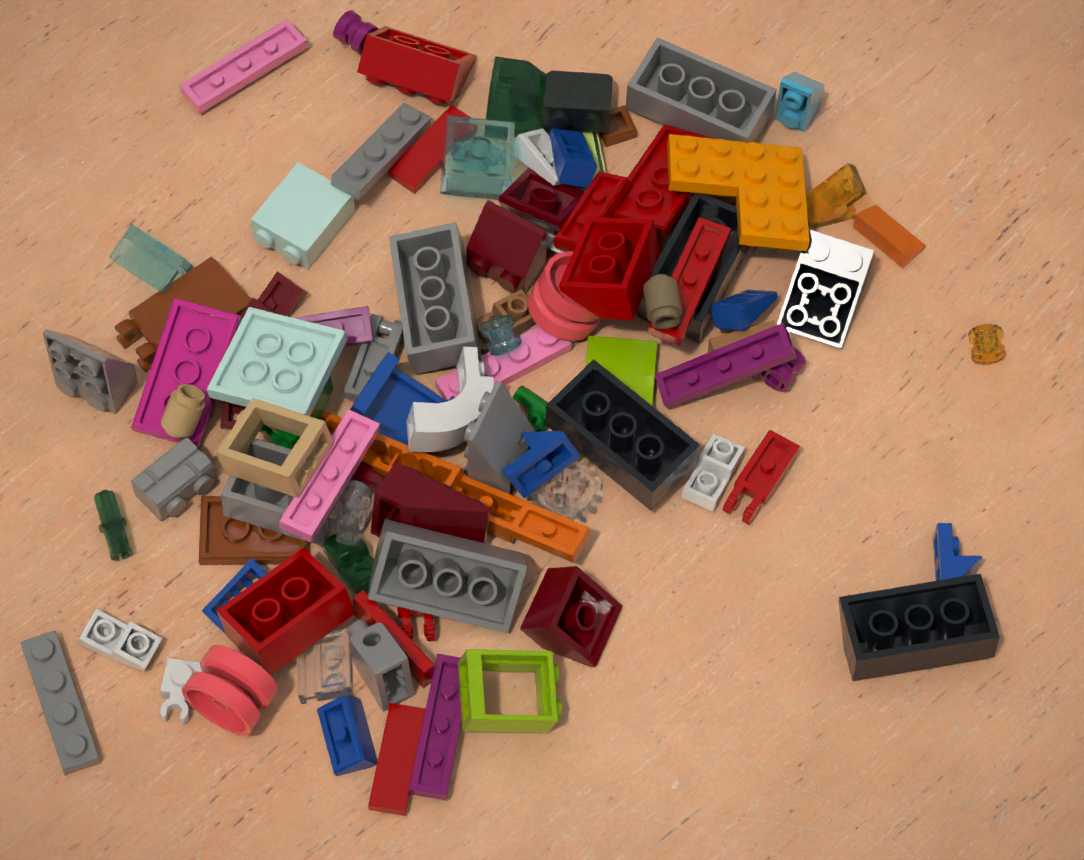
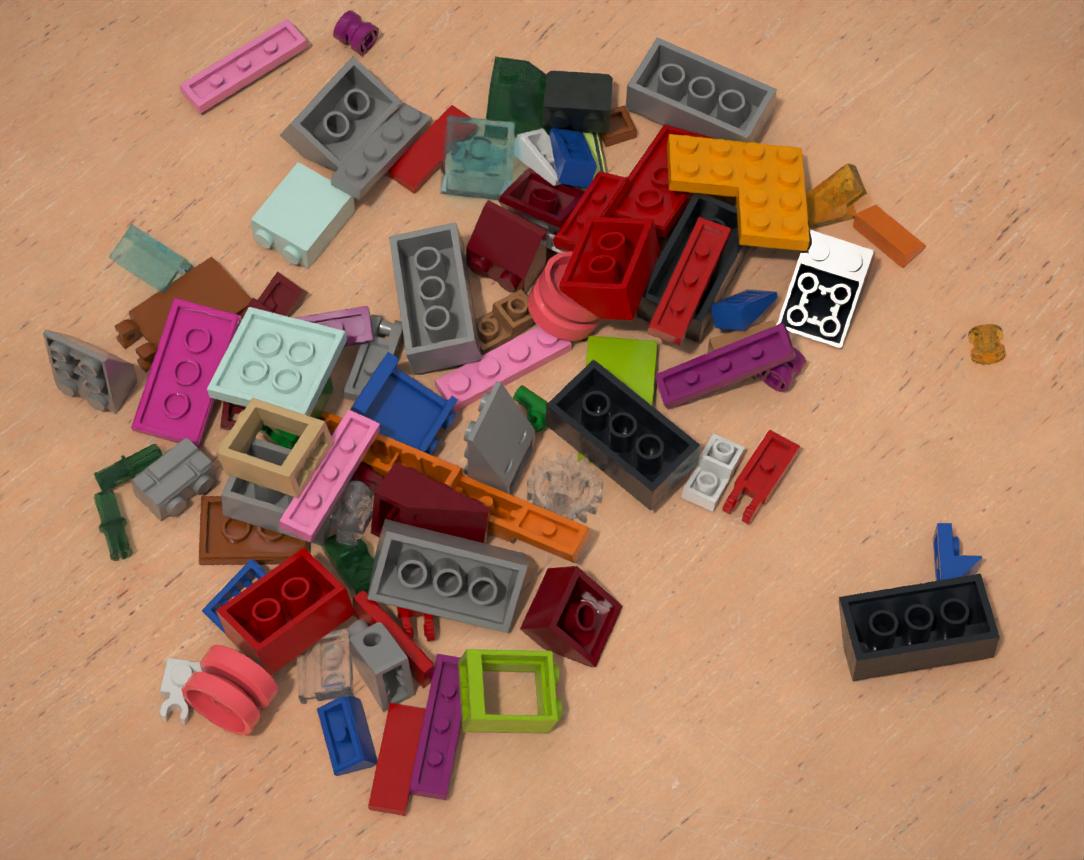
(60, 702): light grey plate -> none
(119, 641): white slope -> none
(127, 467): none -> clear green axle
(183, 411): tan brick -> none
(341, 116): none -> light grey slope
(415, 64): red slope -> none
(443, 425): white arch -> none
(501, 335): clear light blue wheel -> none
(547, 457): blue slope -> none
(662, 301): dark tan brick -> none
(798, 101): medium azure slope -> none

